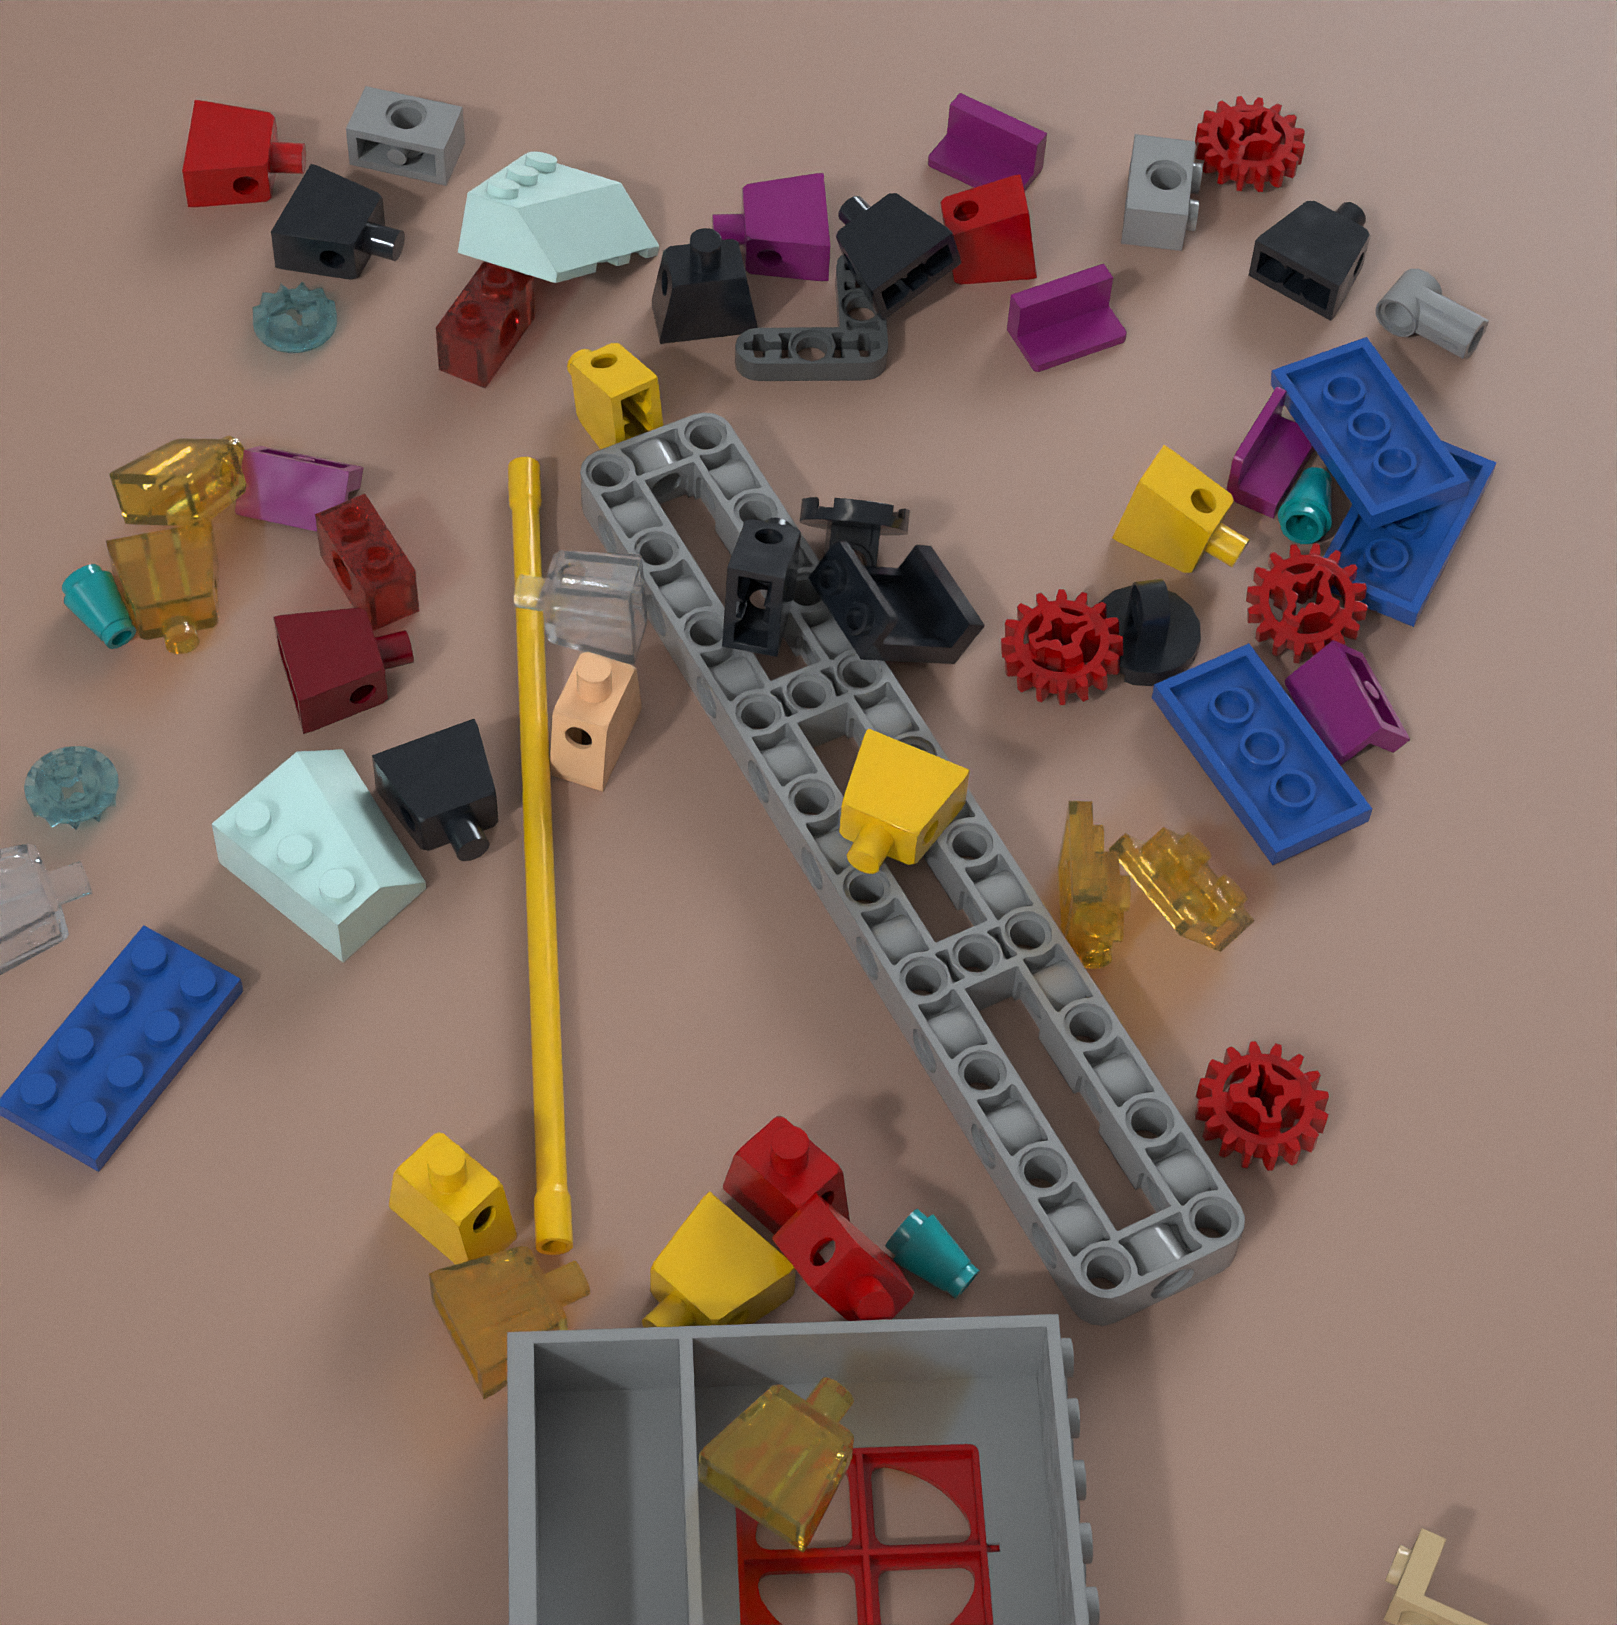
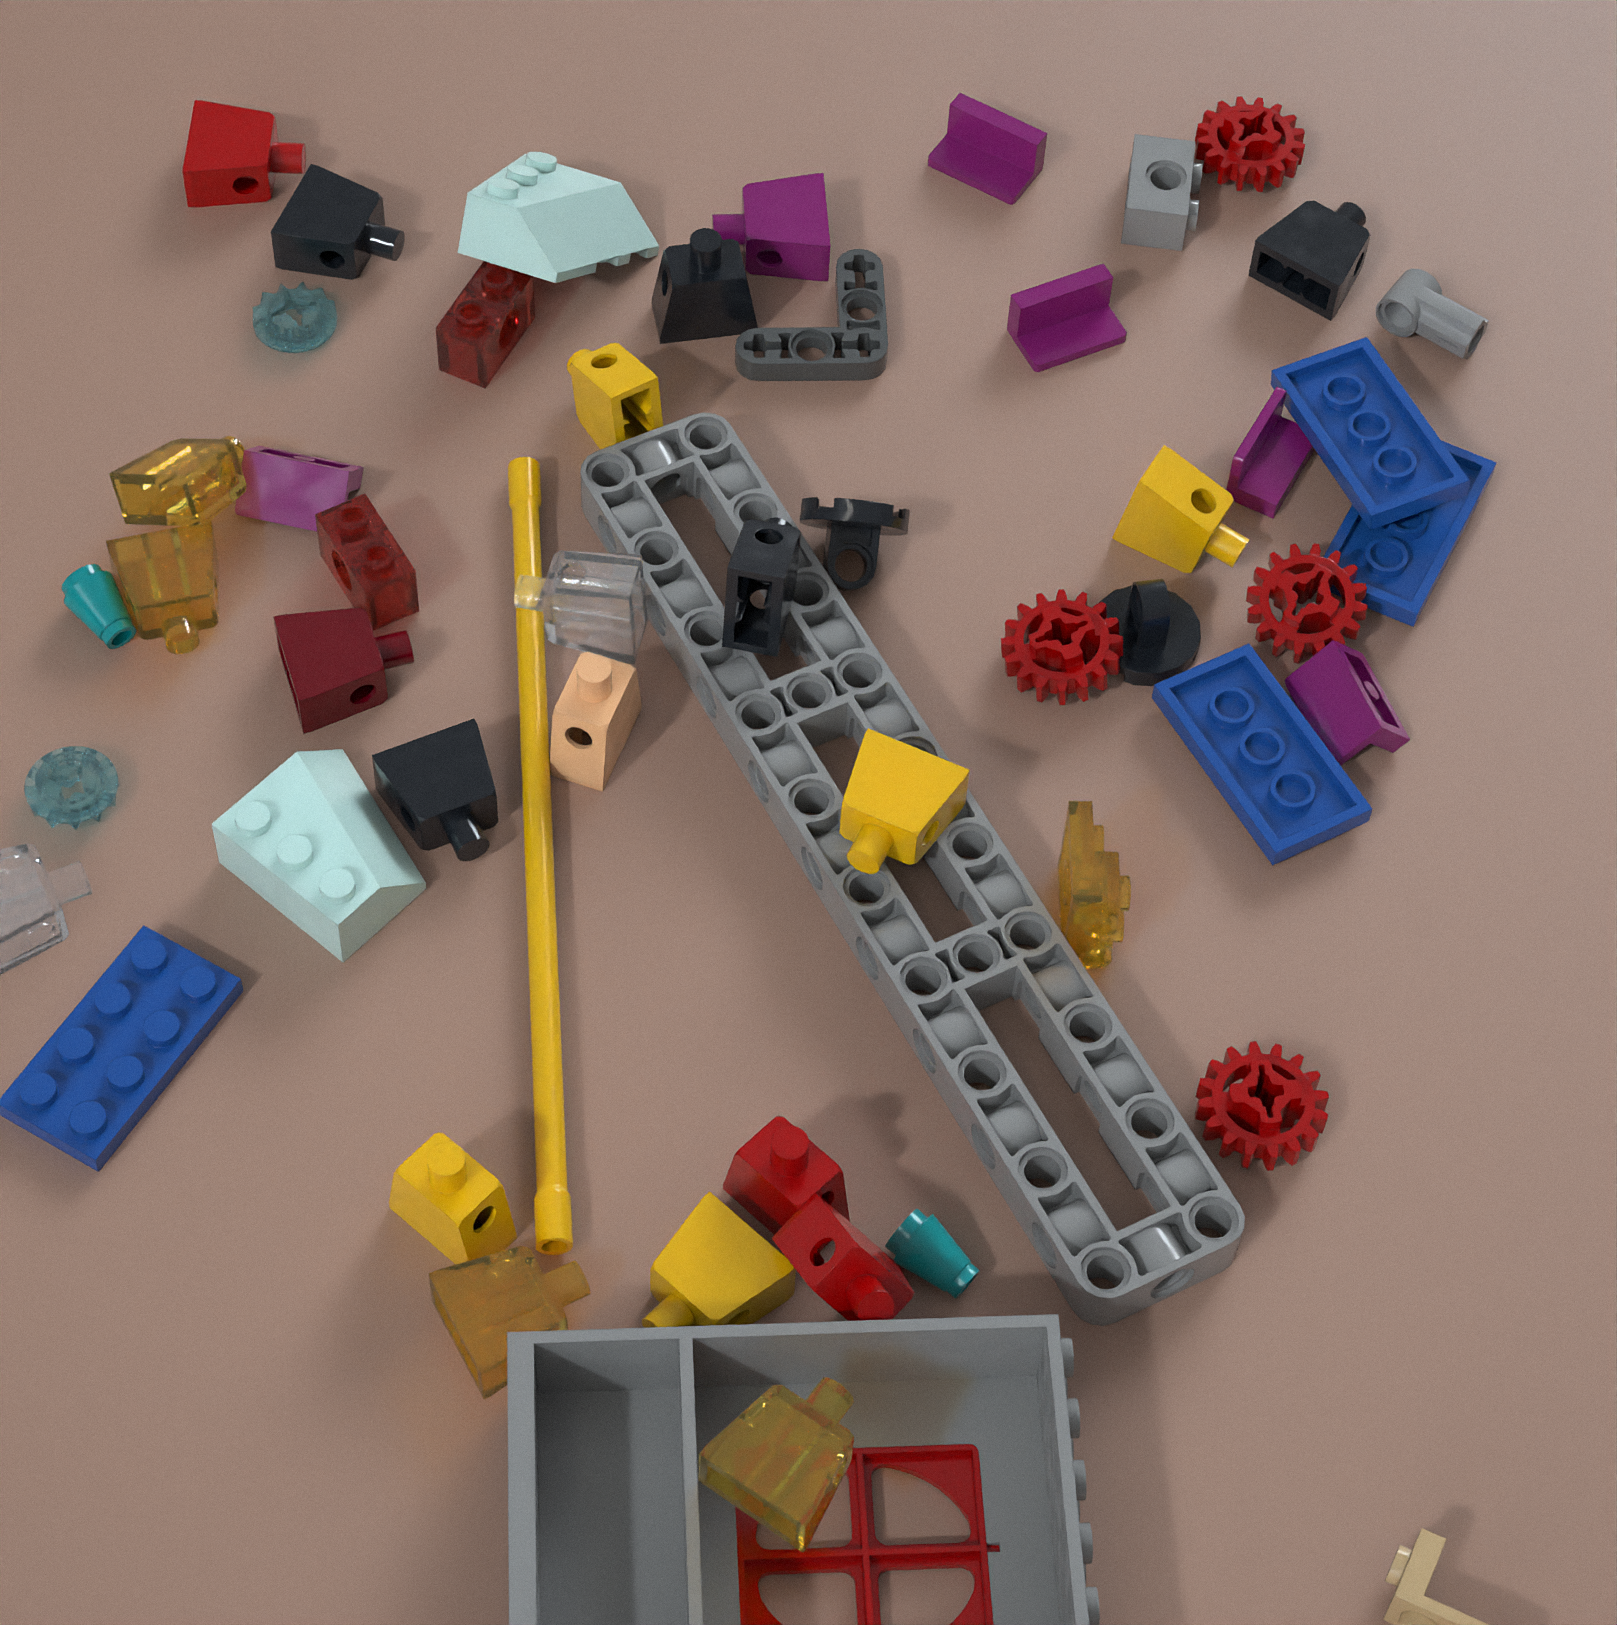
(405, 135): light grey brick -> none
(894, 250): black torso -> none
(898, 611): black panel -> none
(991, 232): red torso -> none
(1184, 887): clear yellow plate -> none
(1308, 507): teal cone -> none

